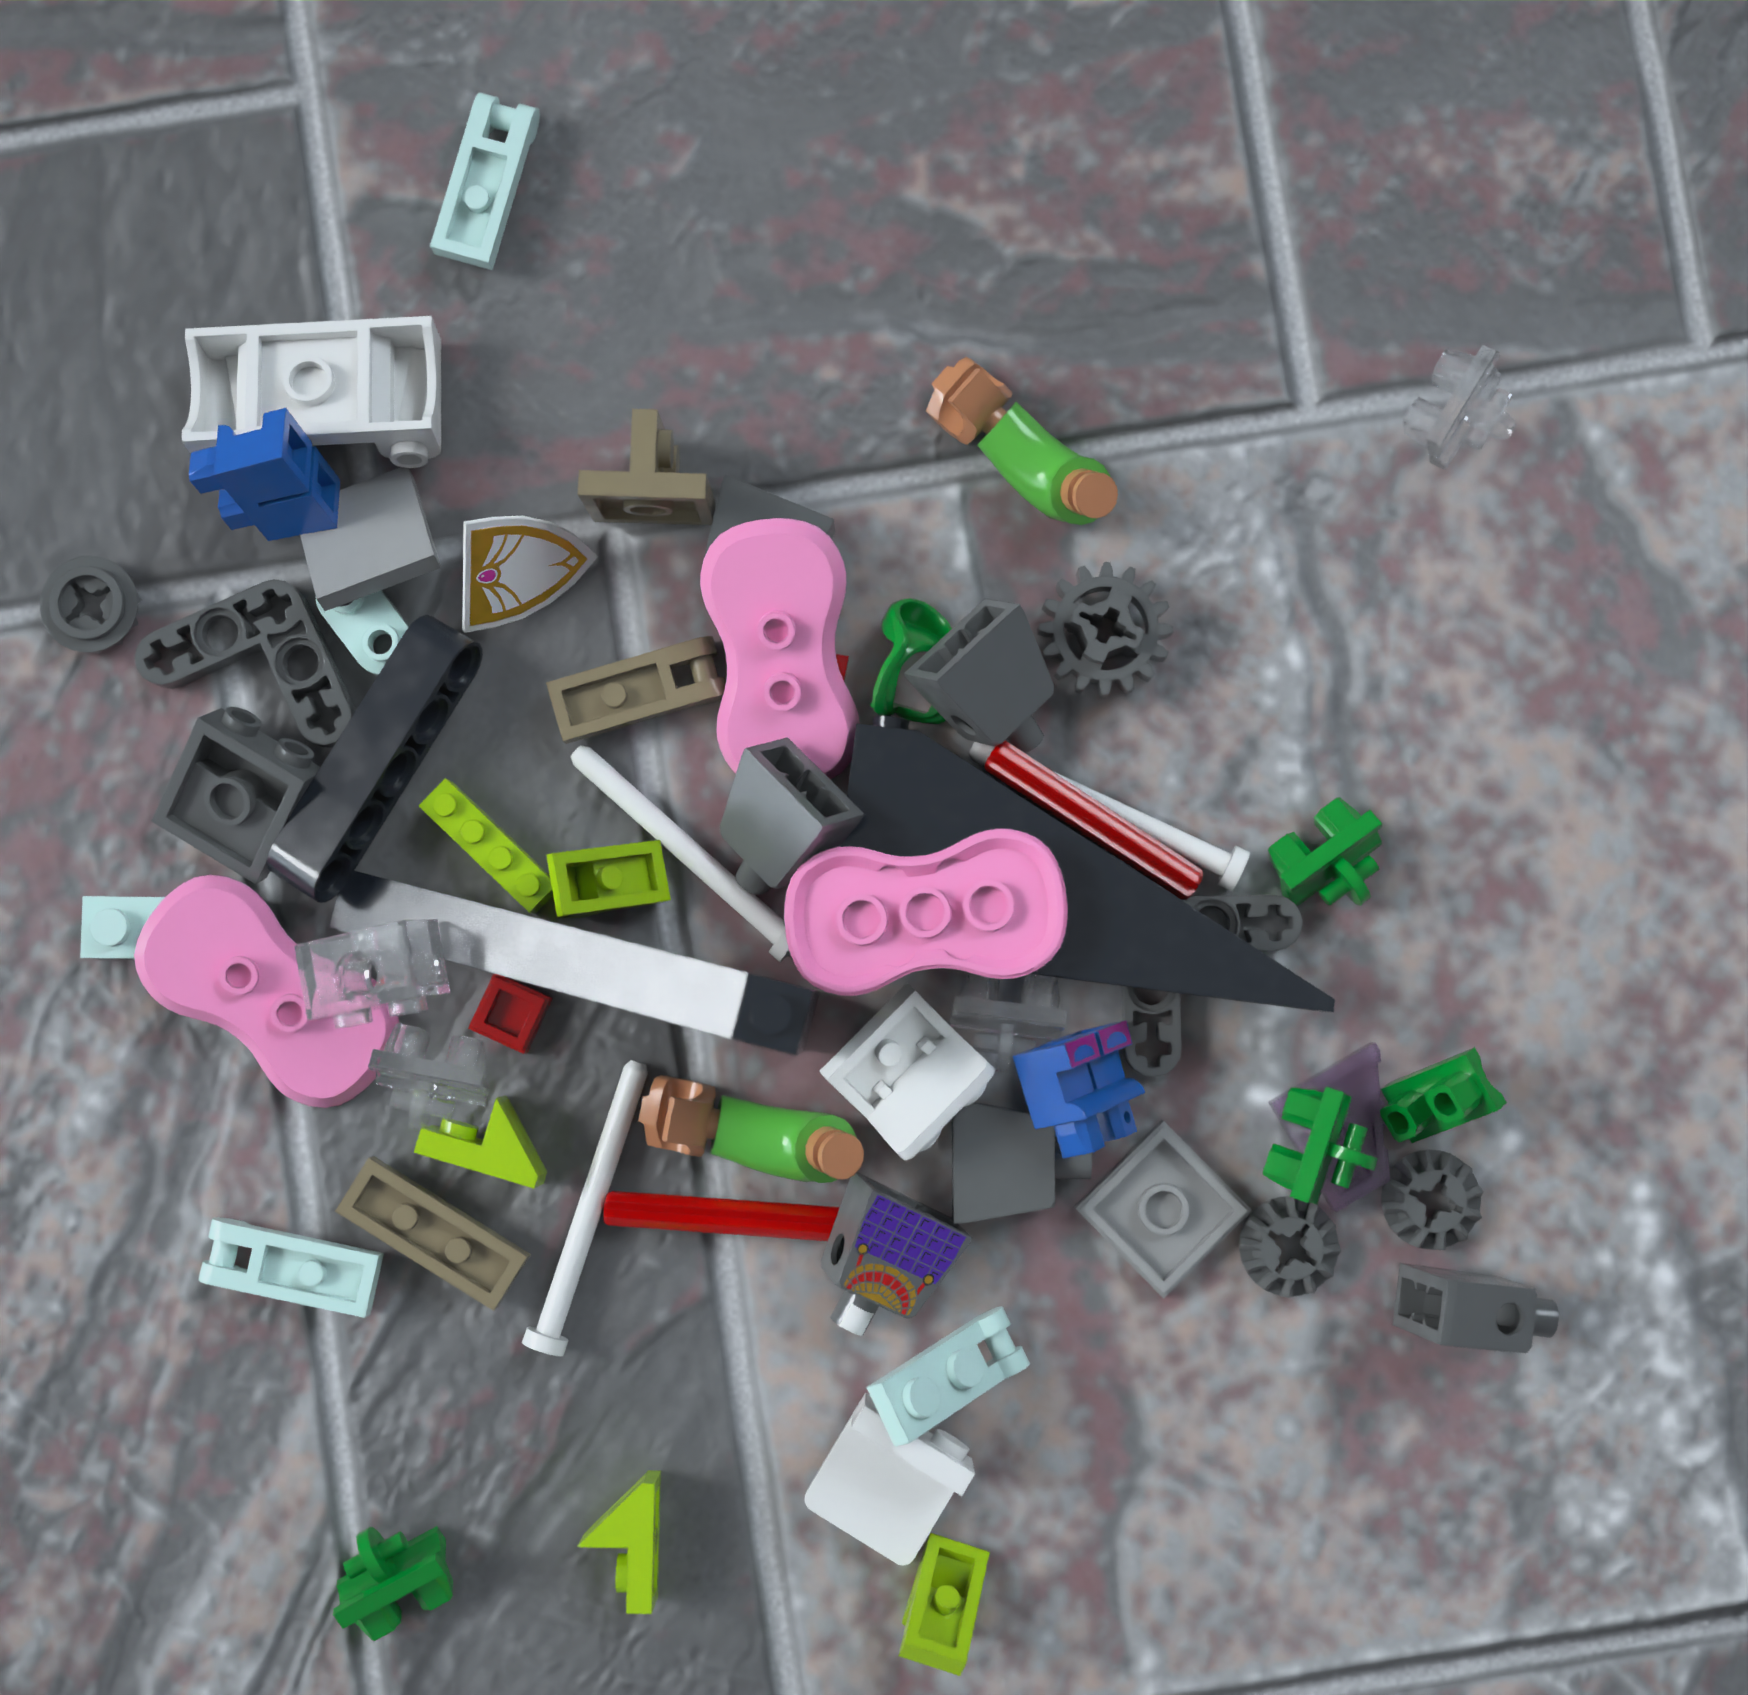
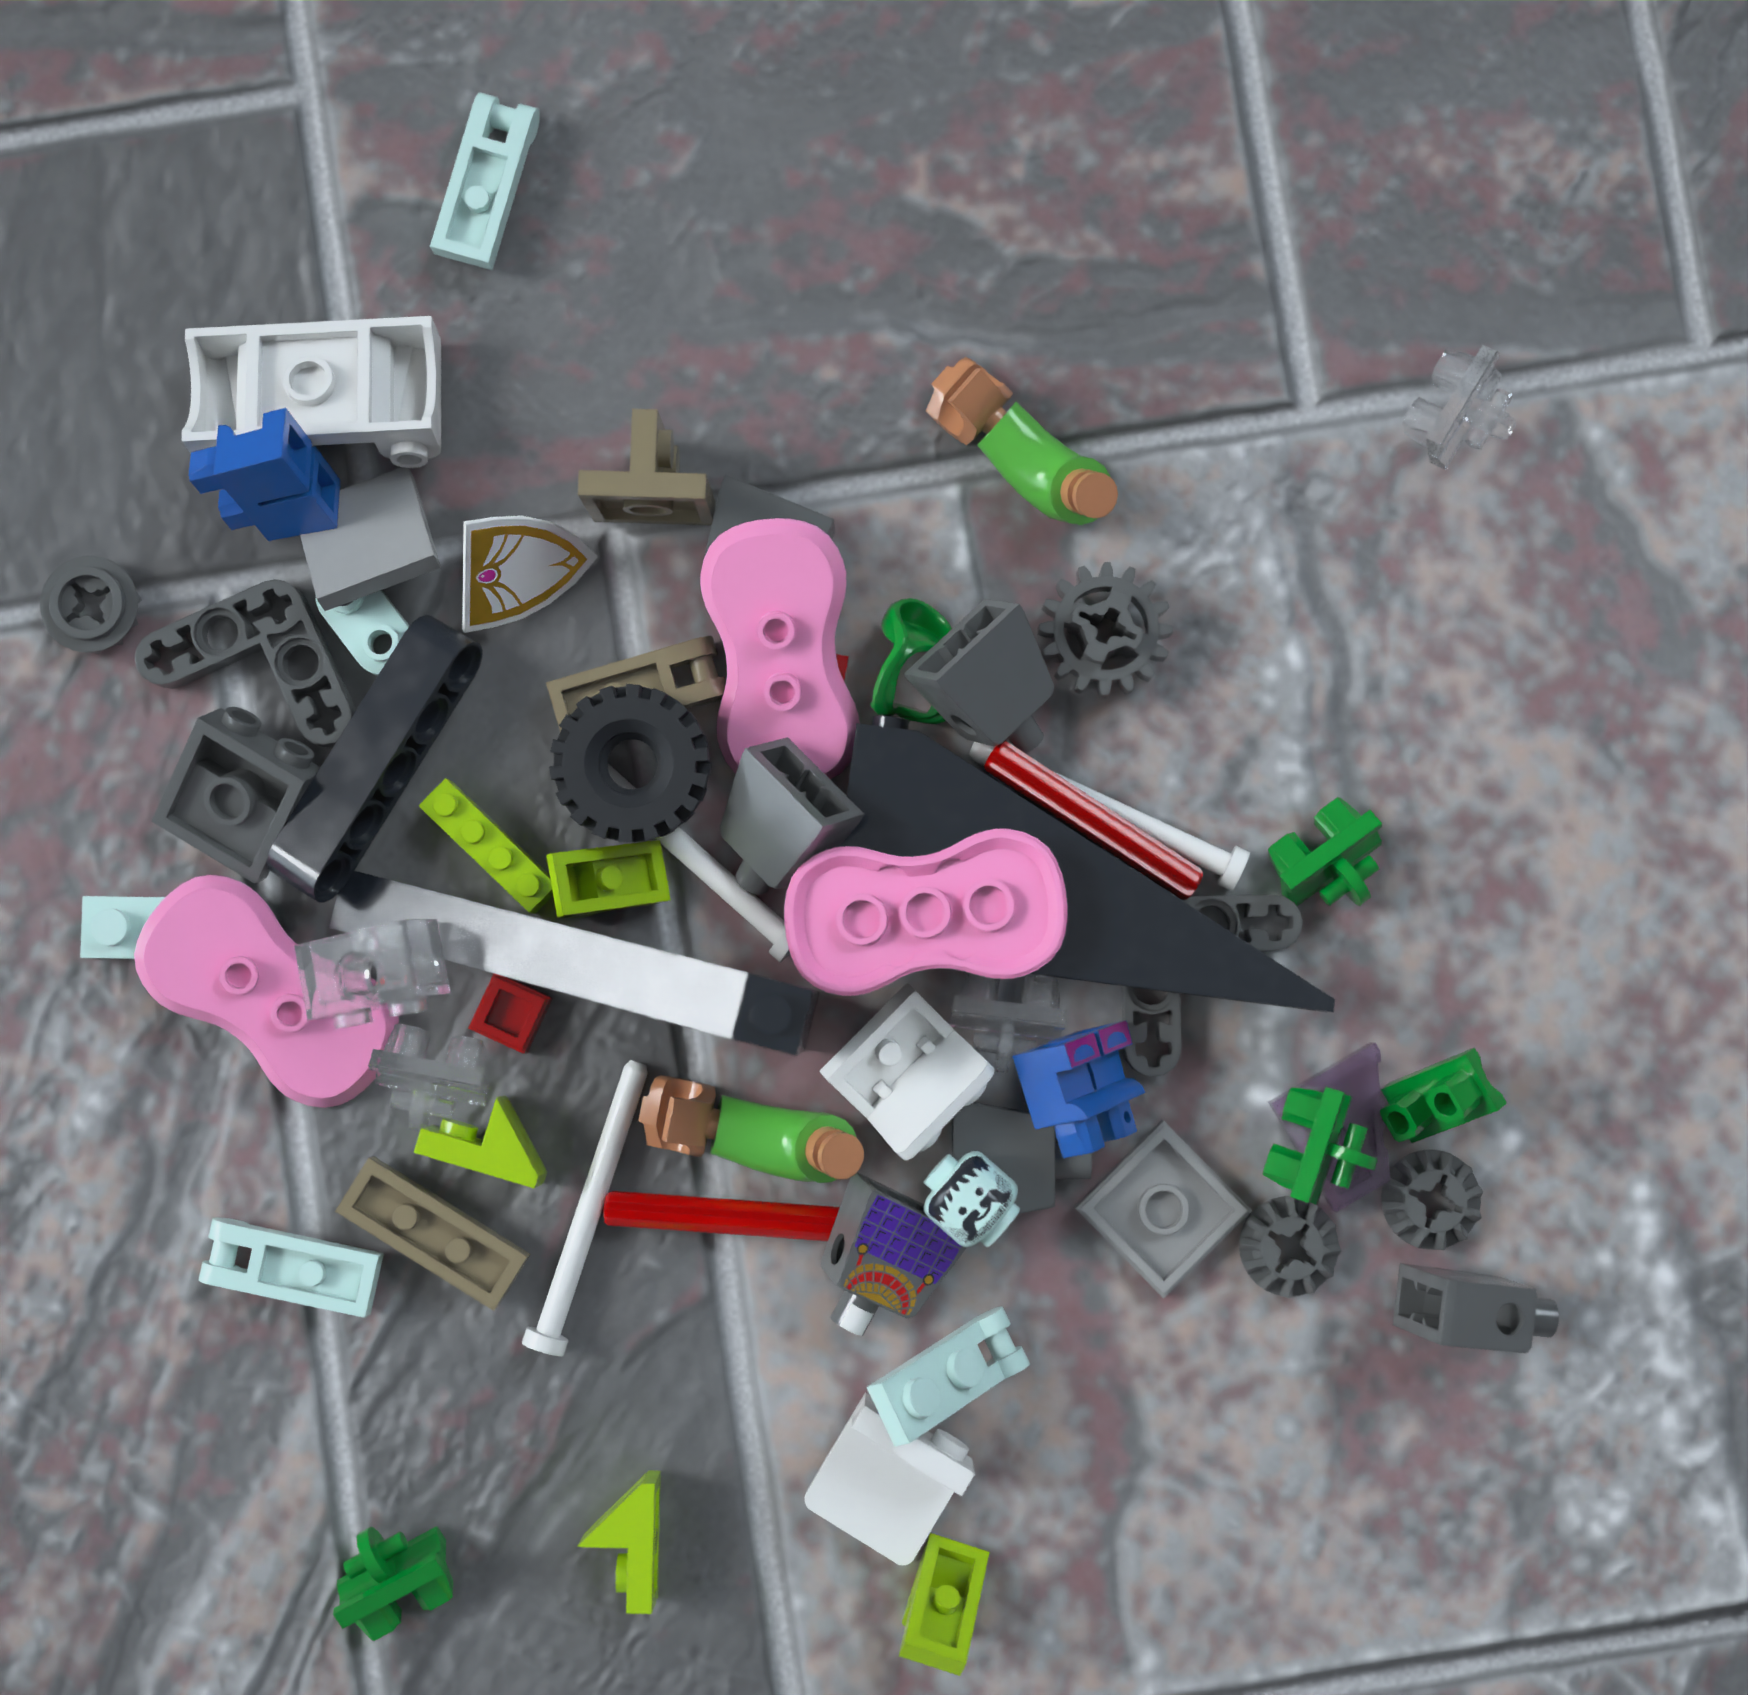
(584, 752): none -> black tyre
(971, 1199): none -> light aqua head

